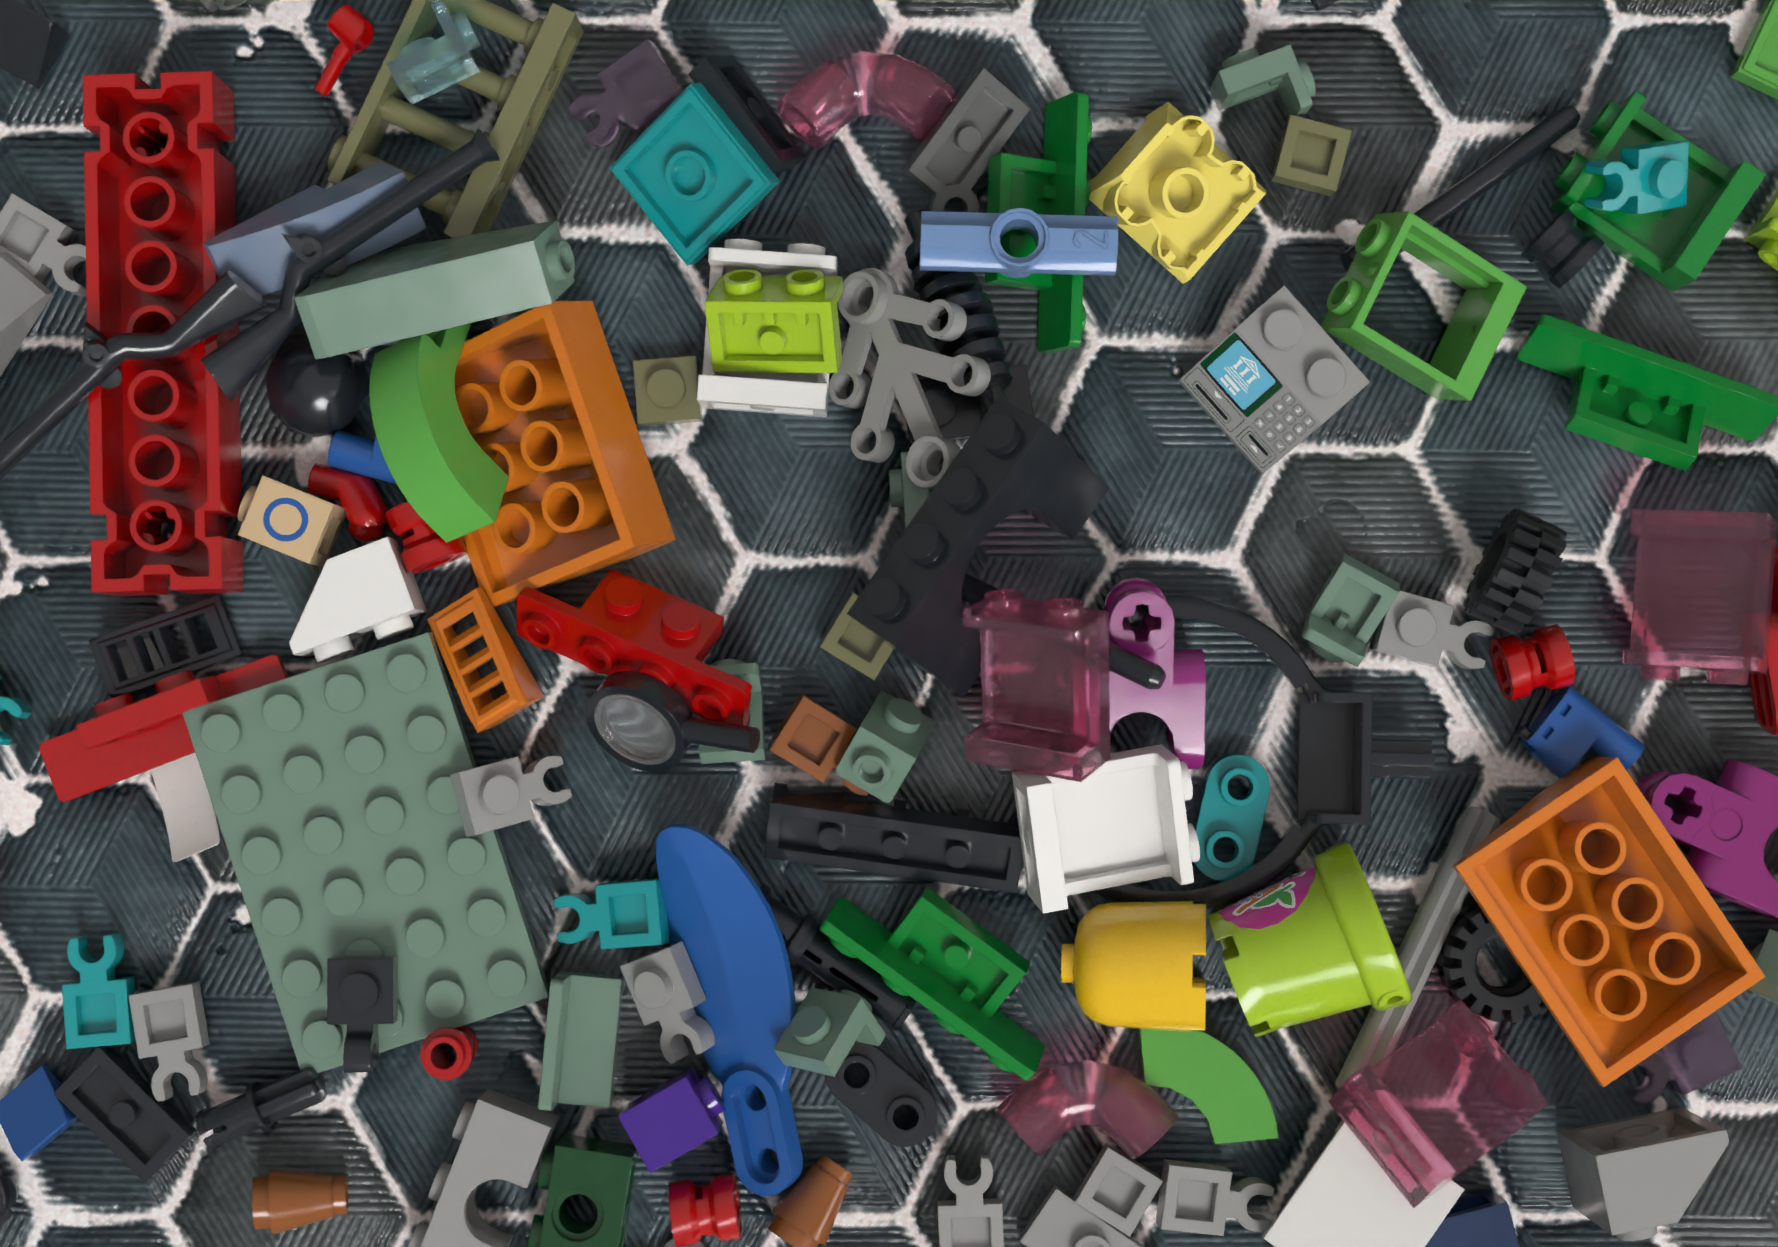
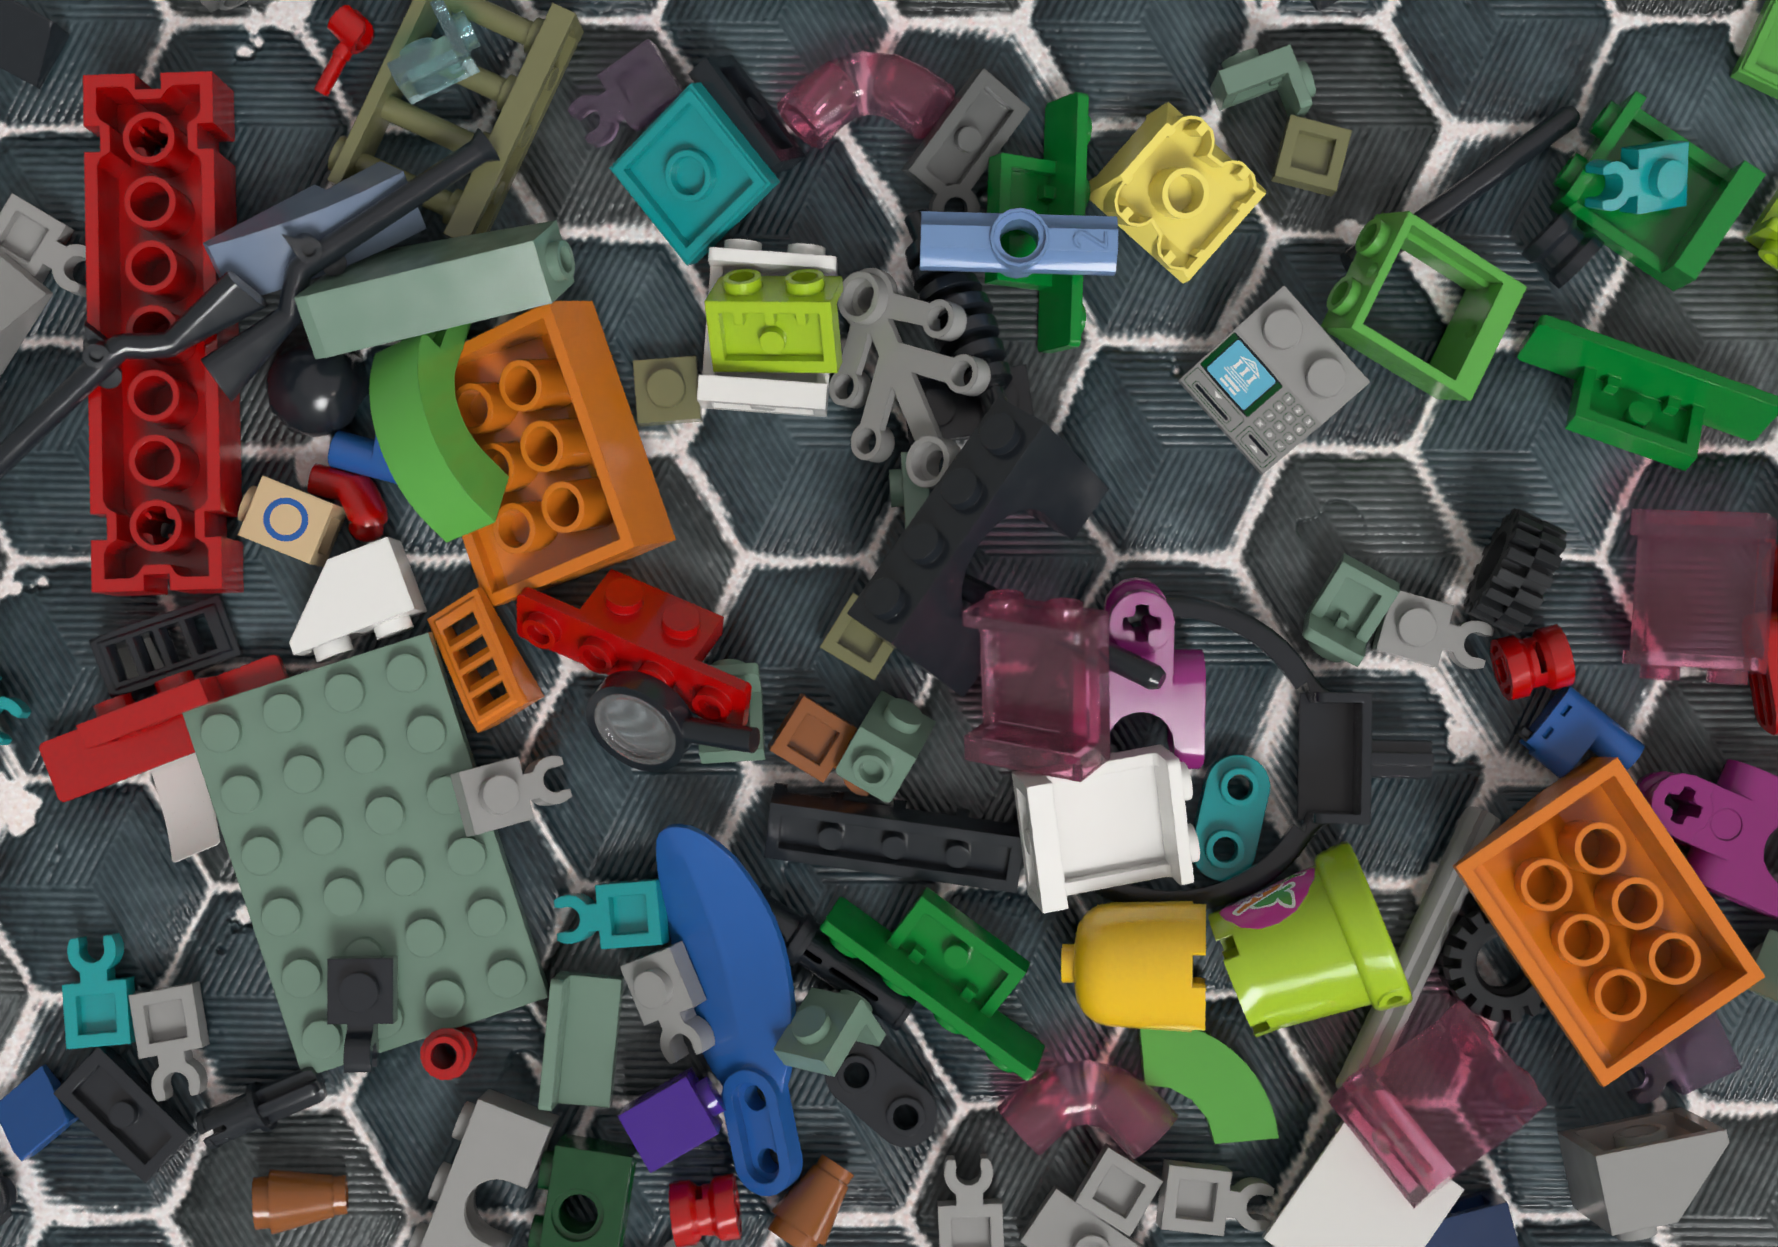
(421, 544): red wheel -> none

